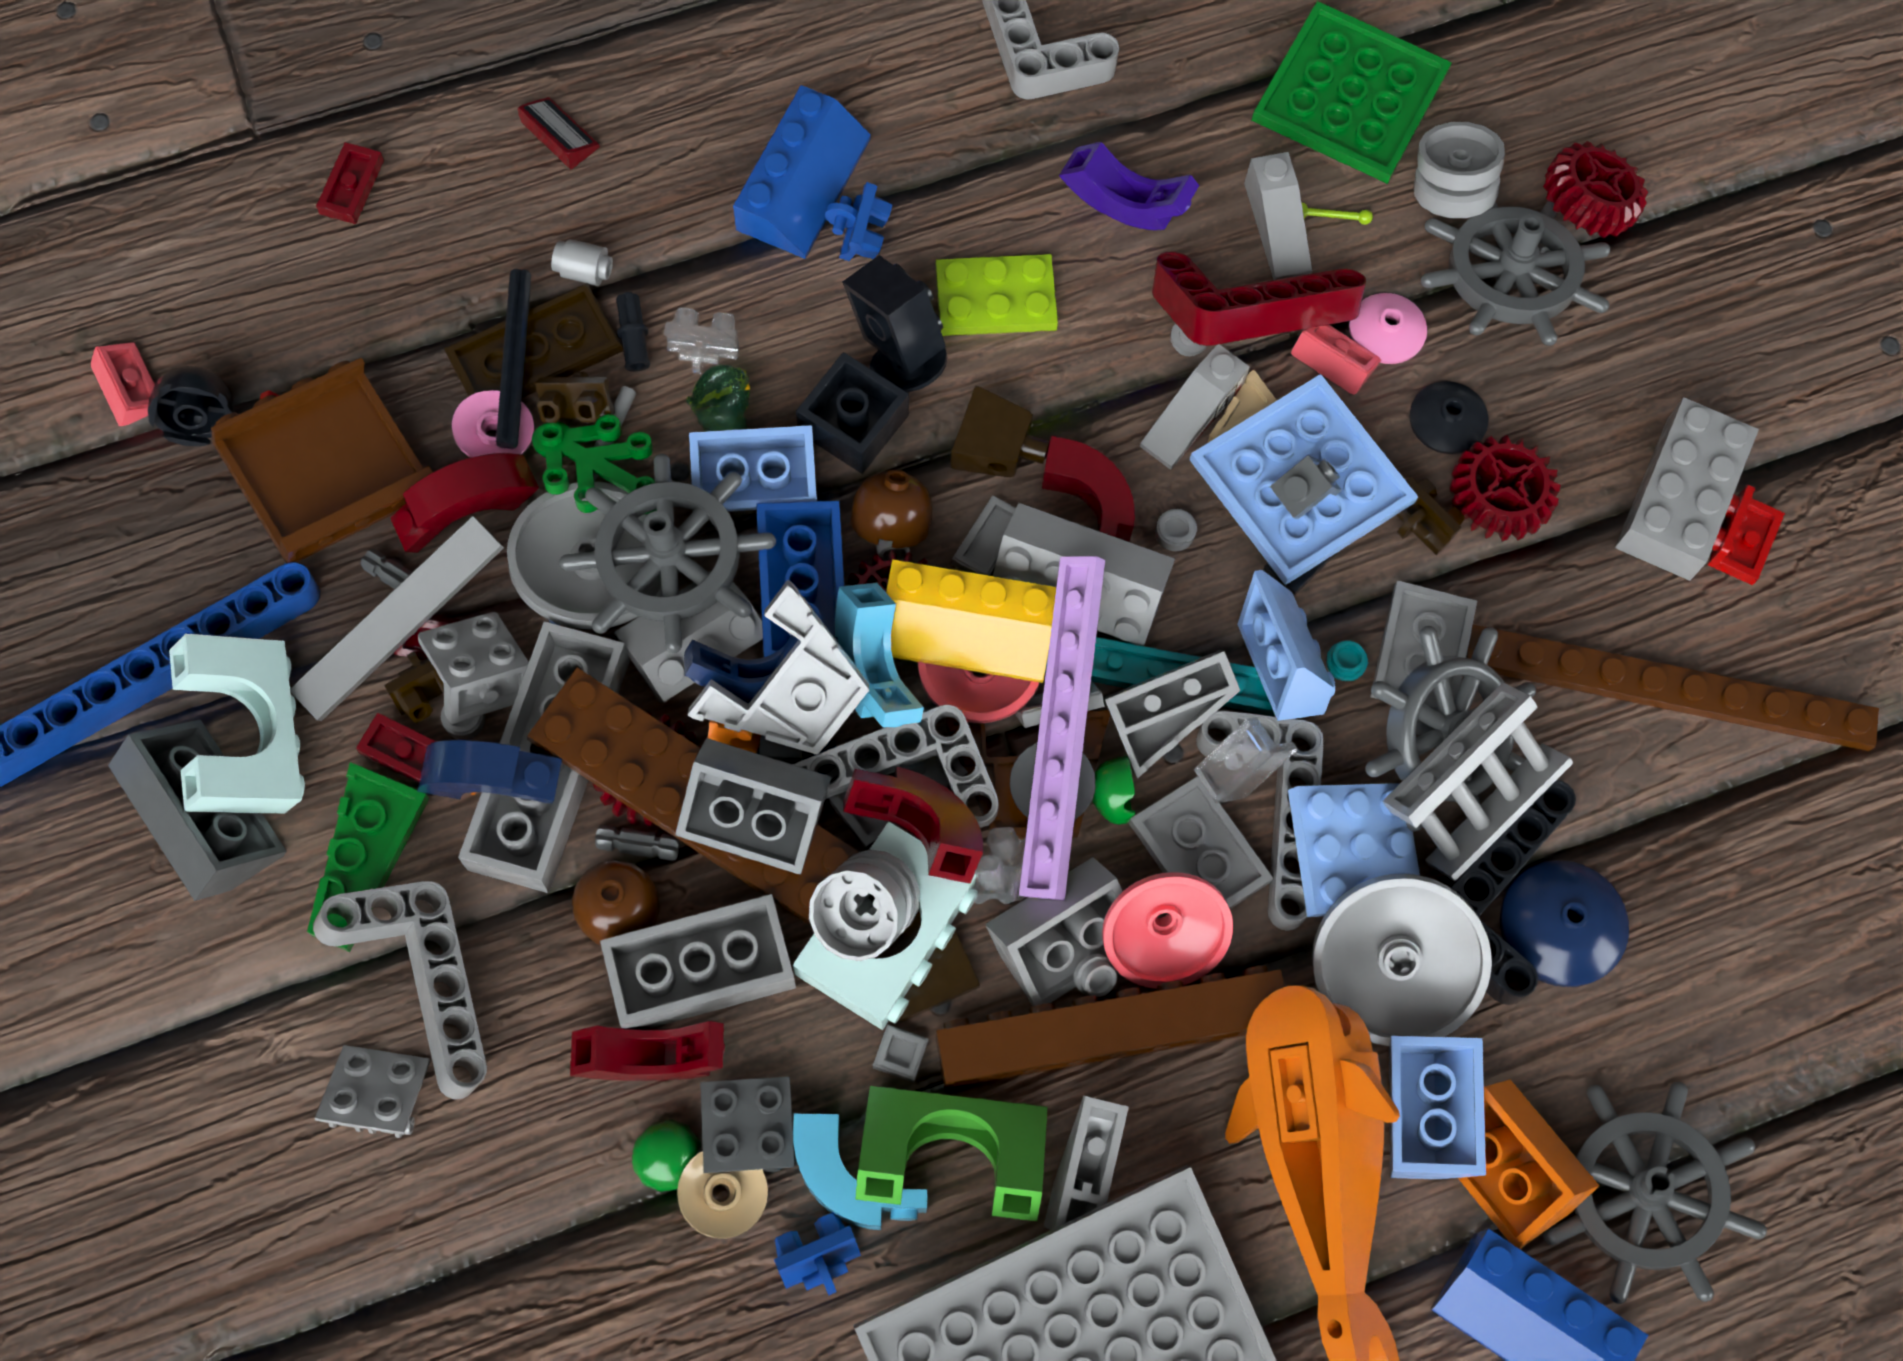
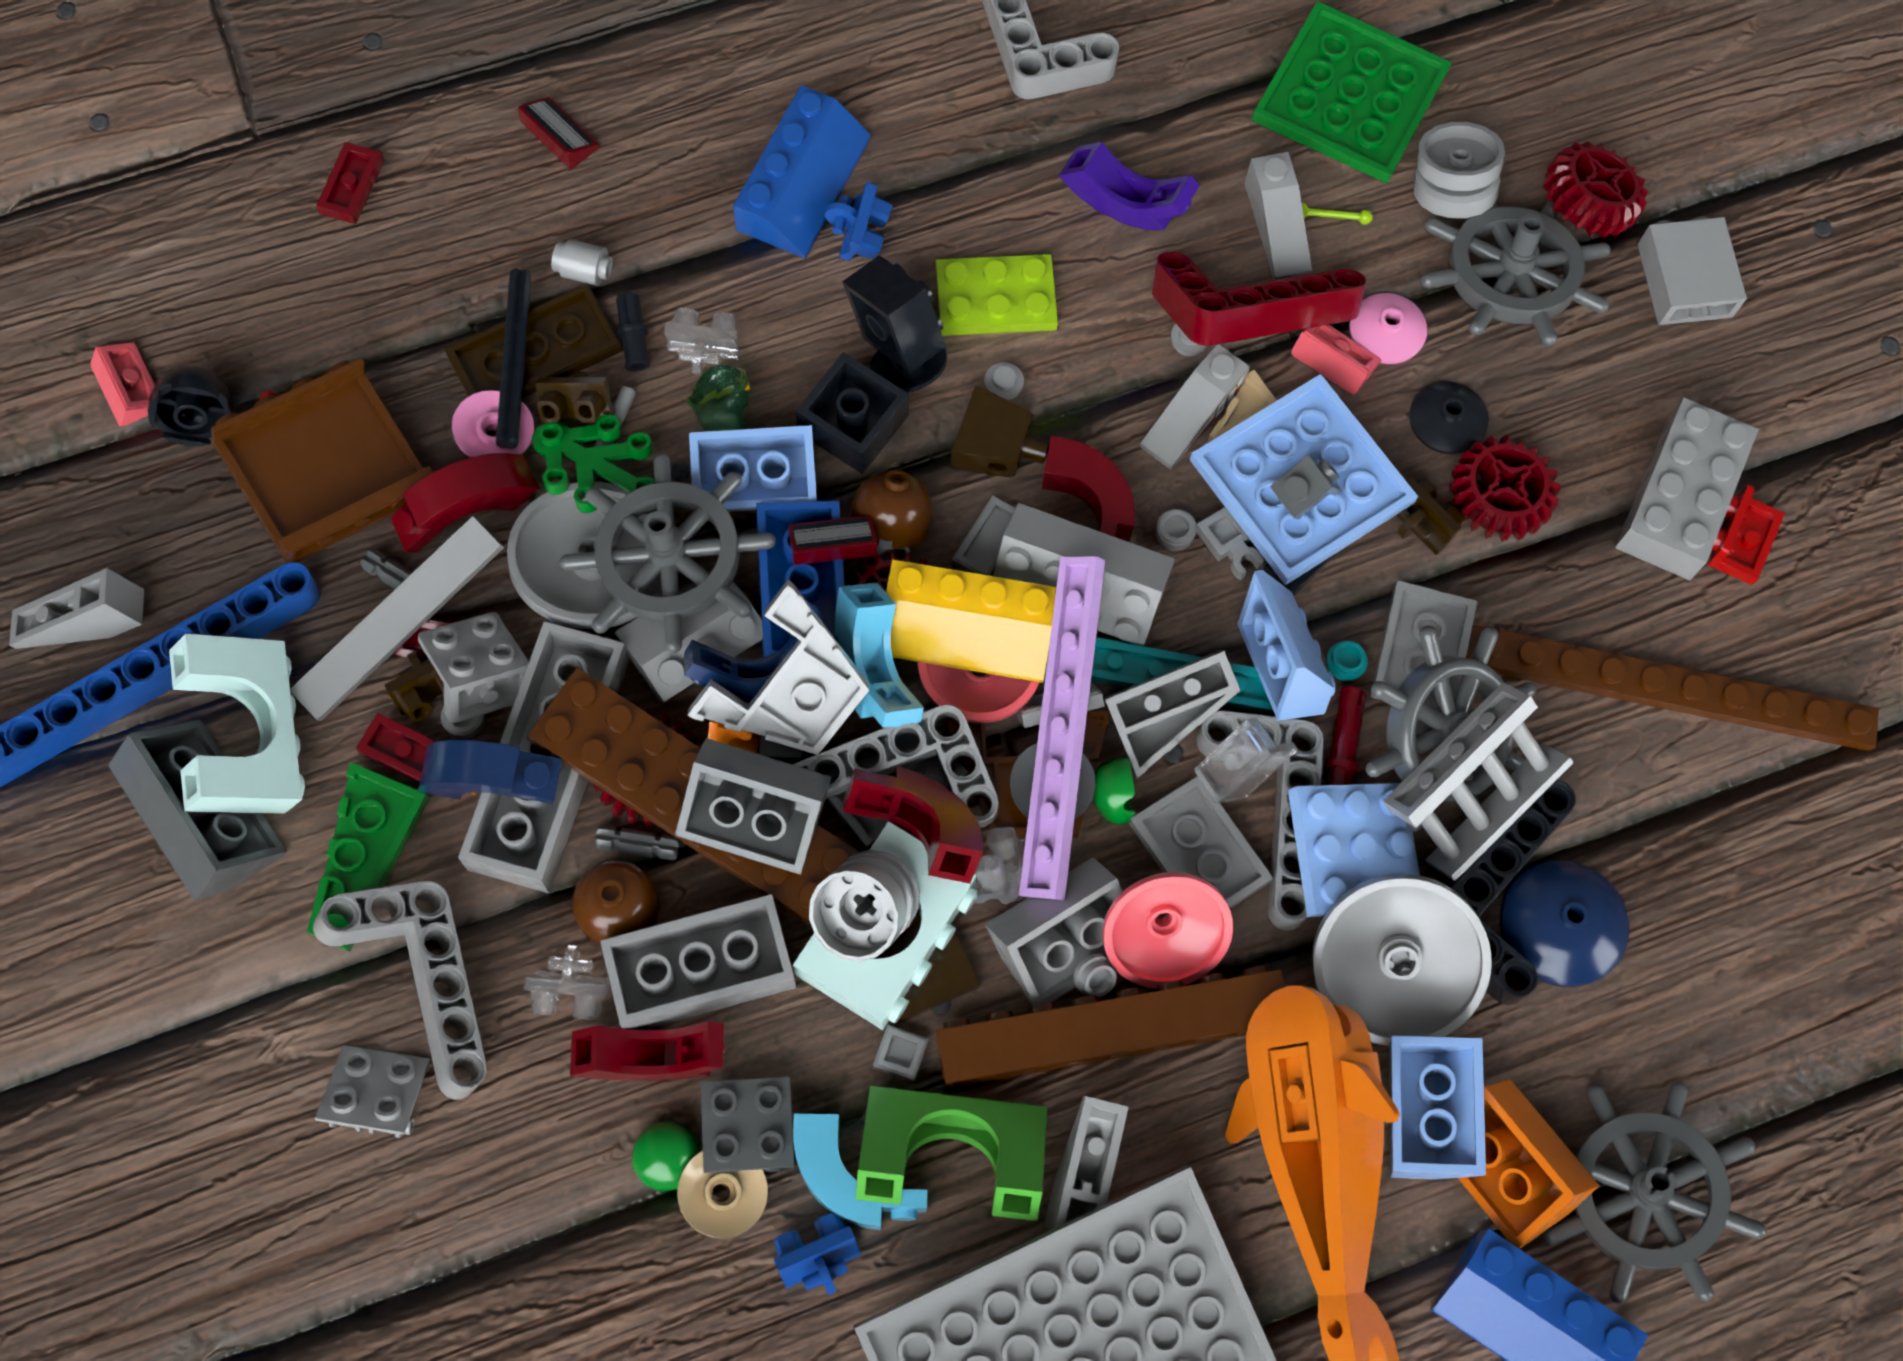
(79, 612): none -> light grey slope
(548, 986): none -> clear hips
(832, 540): none -> slope
(1004, 380): none -> light grey plate
(1226, 538): none -> light grey plate
(1342, 763): none -> dark red pin
(1691, 270): none -> light grey brick

